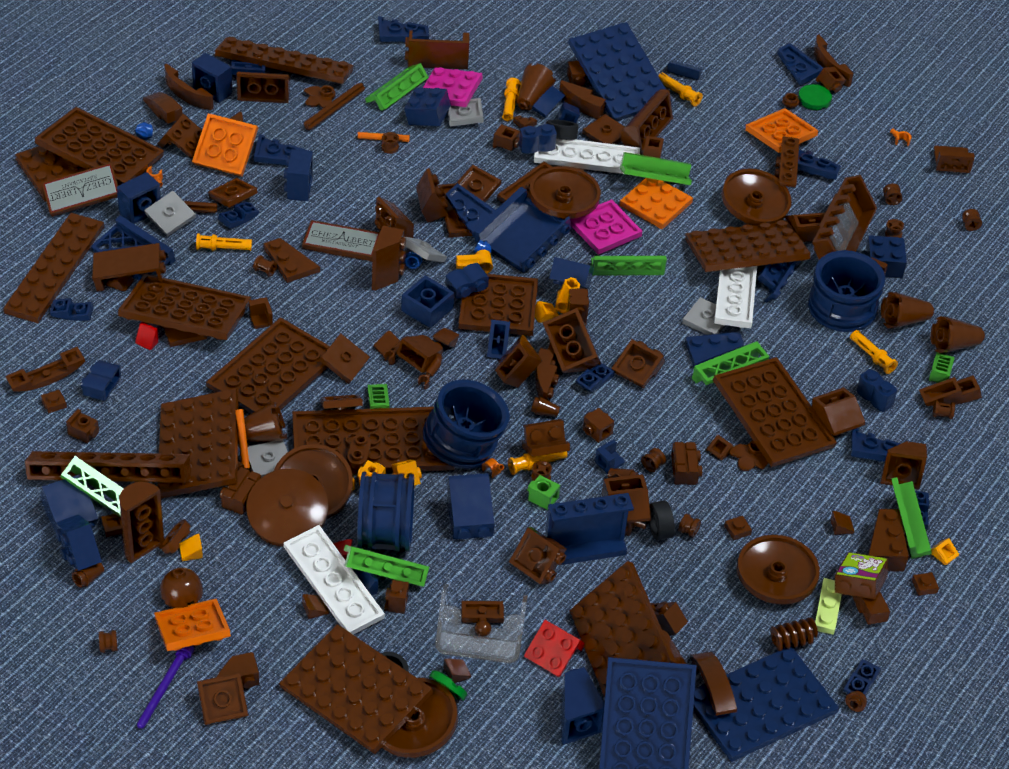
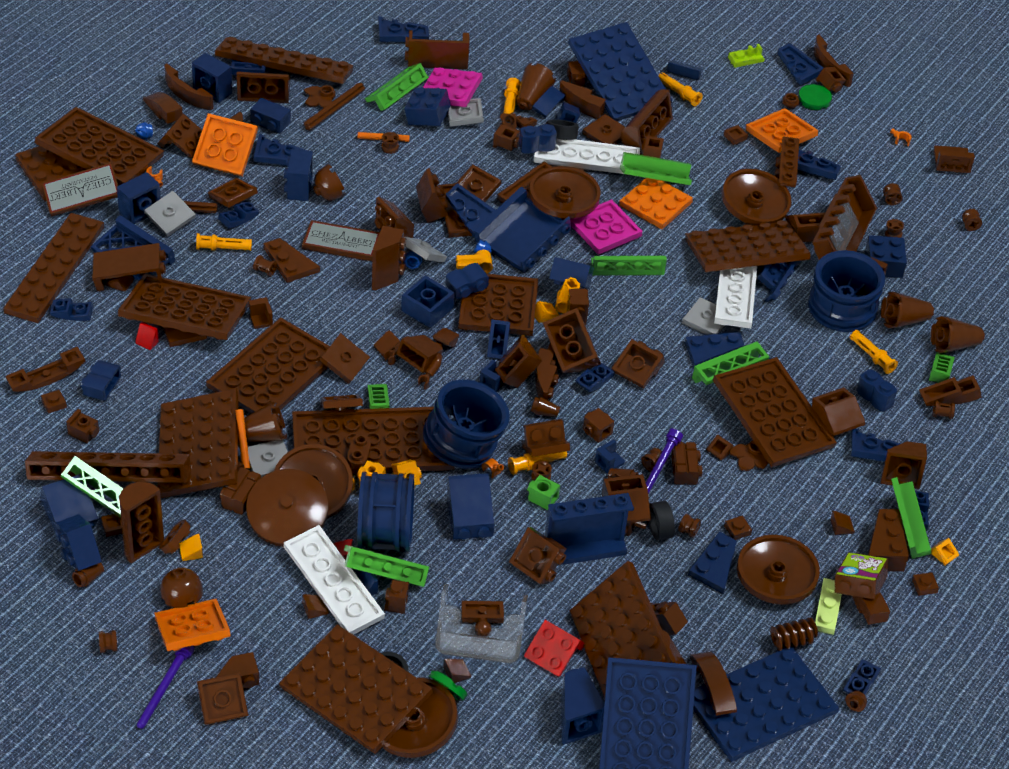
(270, 115): none -> dark blue brick
(328, 184): none -> reddish brown cylinder
(490, 377): none -> dark blue panel
(512, 117): none -> reddish brown plate
(673, 438): none -> dark purple piece
(715, 563): none -> dark blue wing
(735, 134): none -> reddish brown plate
(746, 57): none -> lime plate

